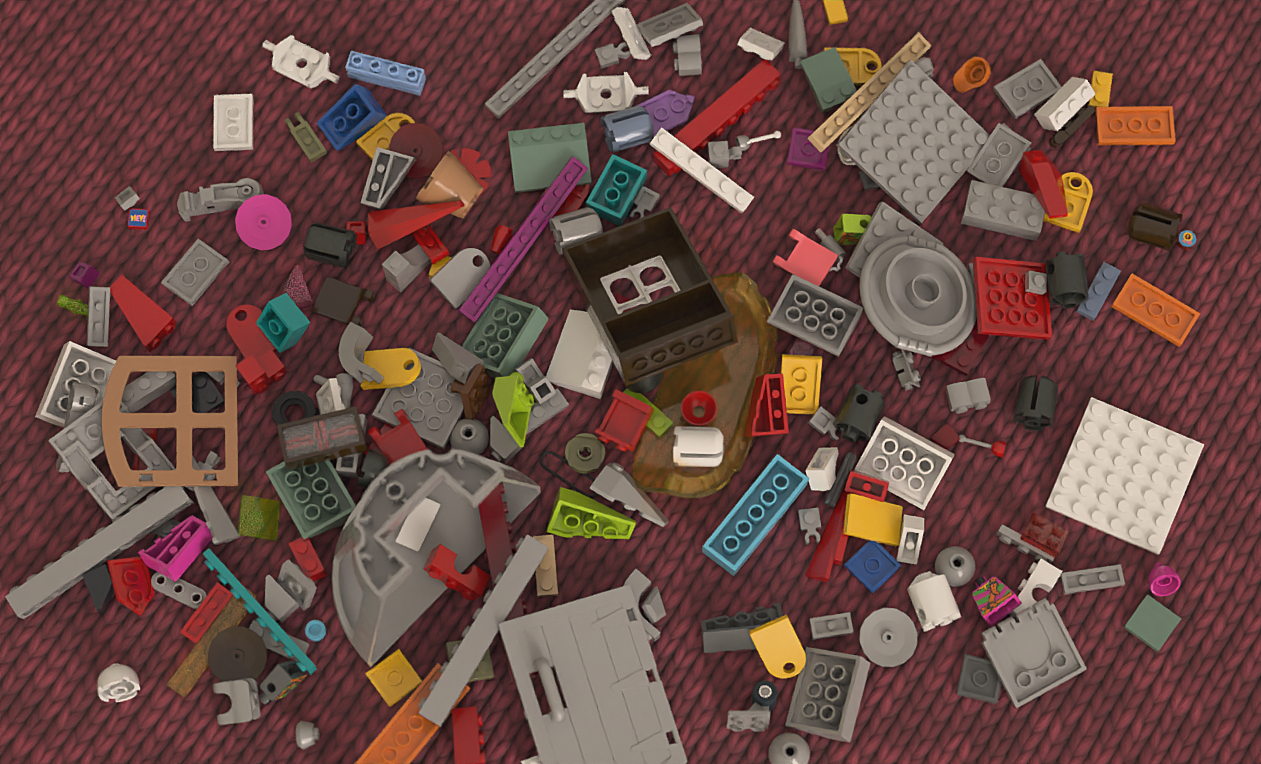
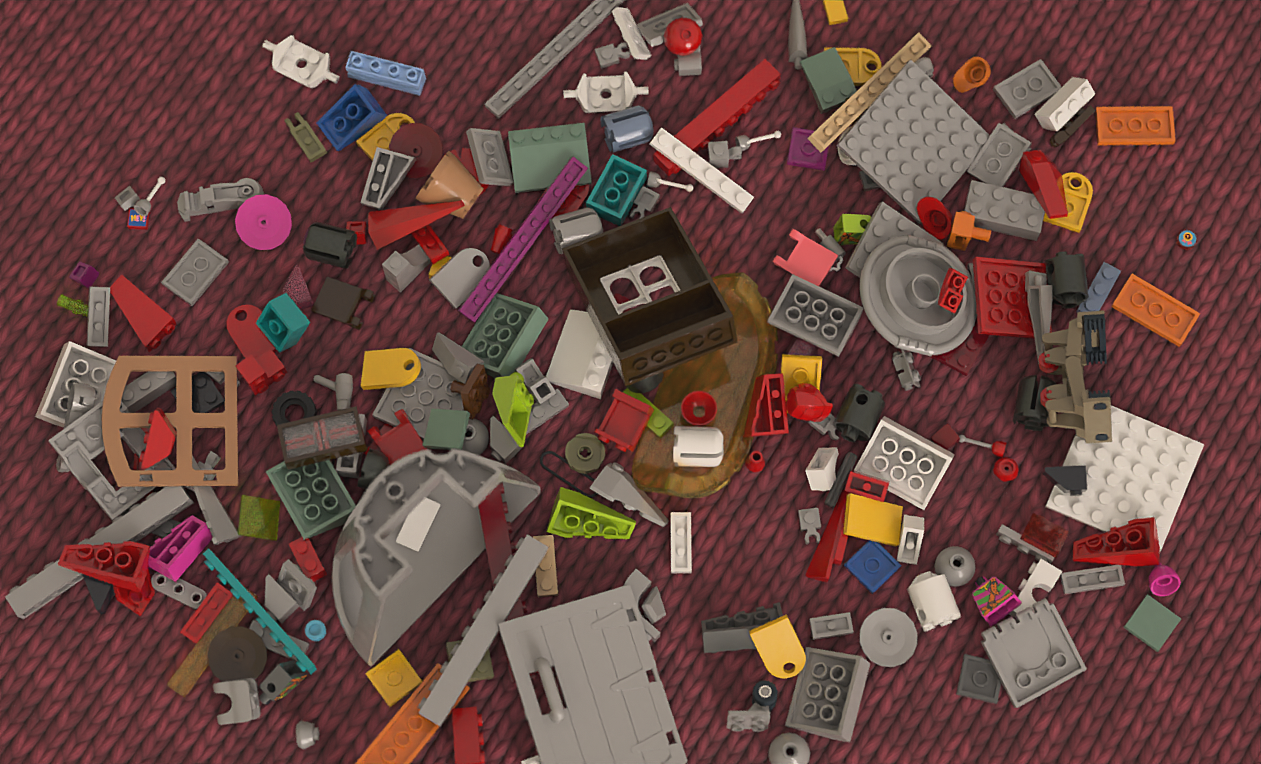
(116, 564): none -> red wedge
(118, 683): white cylinder -> none
(143, 206): none -> light grey hinge
(159, 439): none -> red slope
(233, 122): white plate -> none
(329, 397): white plate -> none
(351, 354): light grey arch -> none
(441, 566): red arch -> none
(446, 429): none -> sand green tile
(489, 157): none -> light grey plate
(654, 181): none -> hinge
(668, 110): medium lavender tile -> none
(681, 542): none -> white plate
(682, 36): none -> red cylinder
(755, 465): none -> red cone
(755, 515): medium azure brick -> none
(760, 43): white plate -> none
(807, 403): none -> red helmet
(934, 217): none -> red piece
(951, 288): none -> red slope
(964, 230): none -> orange brick
(968, 395): light grey brick -> none
(1006, 475): none -> red plate
(1040, 311): none -> light grey piece
(1068, 478): none -> black slope
(1080, 343): none -> dark tan container
(1101, 86): yellow plate -> none
(1128, 545): none -> red wedge
(1154, 226): dark brown cylinder -> none

